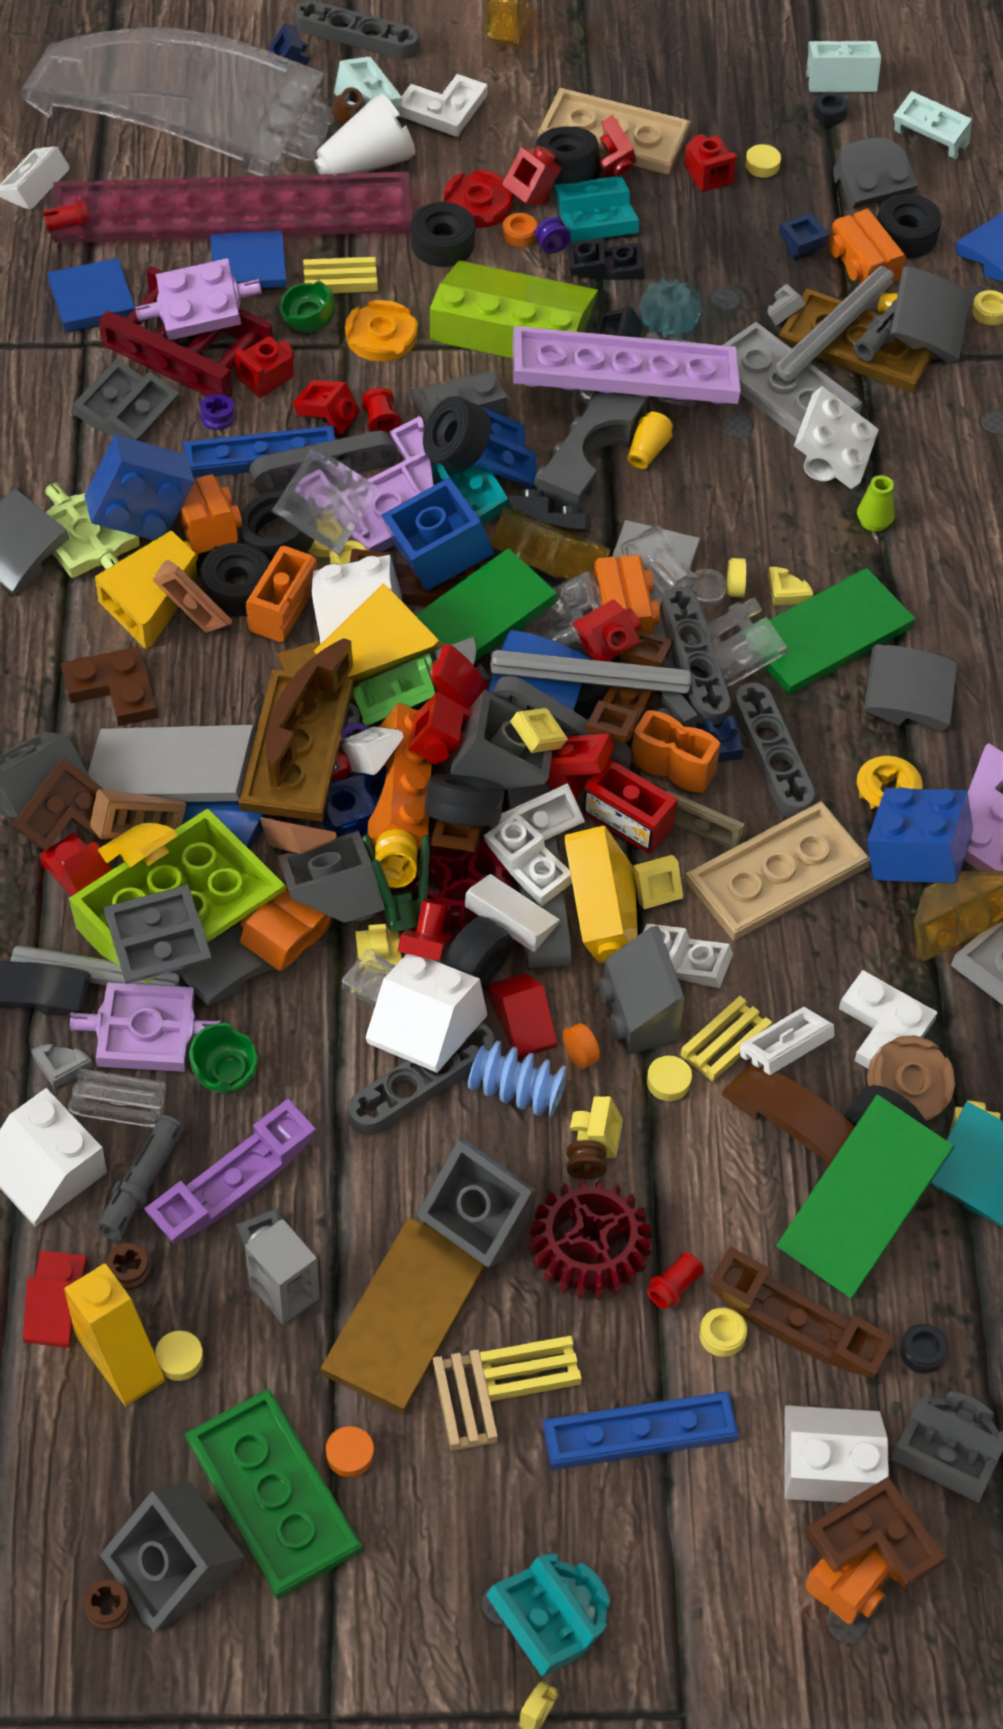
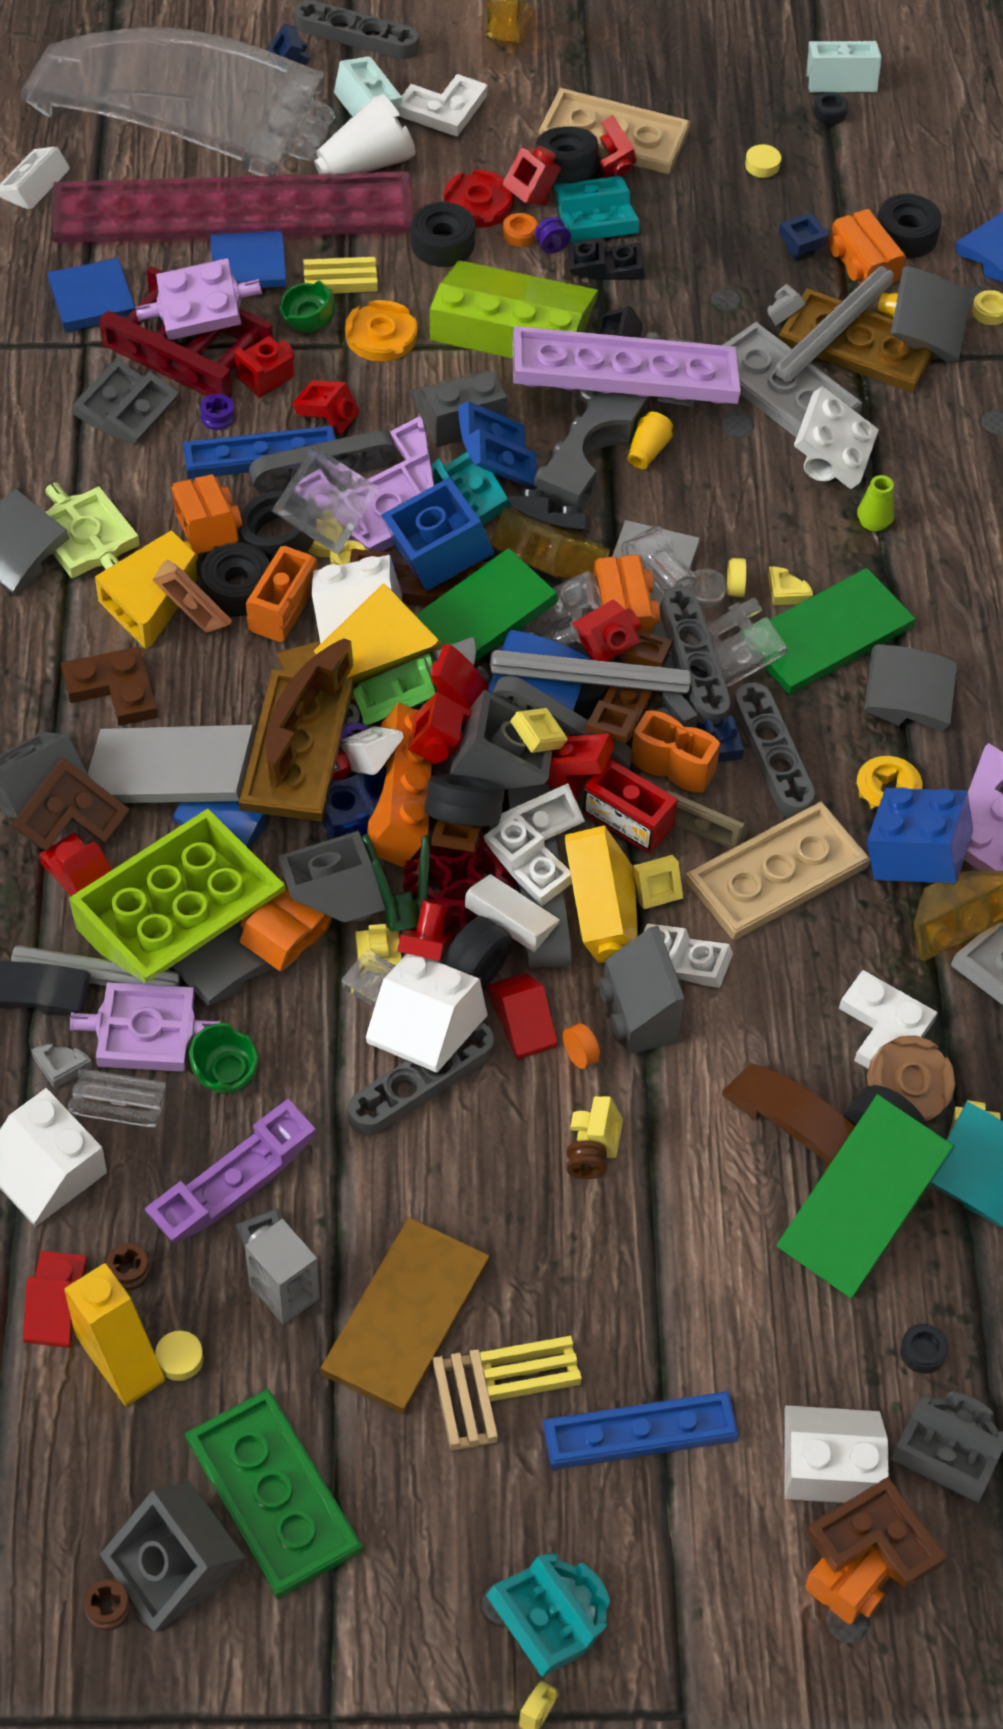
(66, 216): red pin -> none
(112, 808): medium nougat slope -> none
(132, 1191): dark grey pin -> none
(138, 488): blue brick -> none
(139, 843): yellow slope -> none
(157, 934): dark grey slope -> none
(294, 836): nougat slope -> none
(342, 110): reddish brown cone -> none
(349, 1451): orange tile -> none
(379, 406): red bush -> none
(398, 857): yellow wheel -> none
(456, 433): black tyre -> none
(479, 1205): dark grey slope -> none
(517, 1079): light blue piece -> none
(599, 1216): dark red gear -> none
(668, 1287): red pin -> none
(669, 1078): light yellow tile -> none
(670, 307): clear light blue gear -> none
(709, 153): red brick -> none
(723, 1332): light yellow tile -> none
(736, 1008): light yellow tile -> none
(787, 1040): white tile -> none
(798, 1320): reddish brown slope -> none
(873, 171): dark grey slope -> none
(876, 335): dark grey pin -> none
(934, 122): light aqua hinge -> none

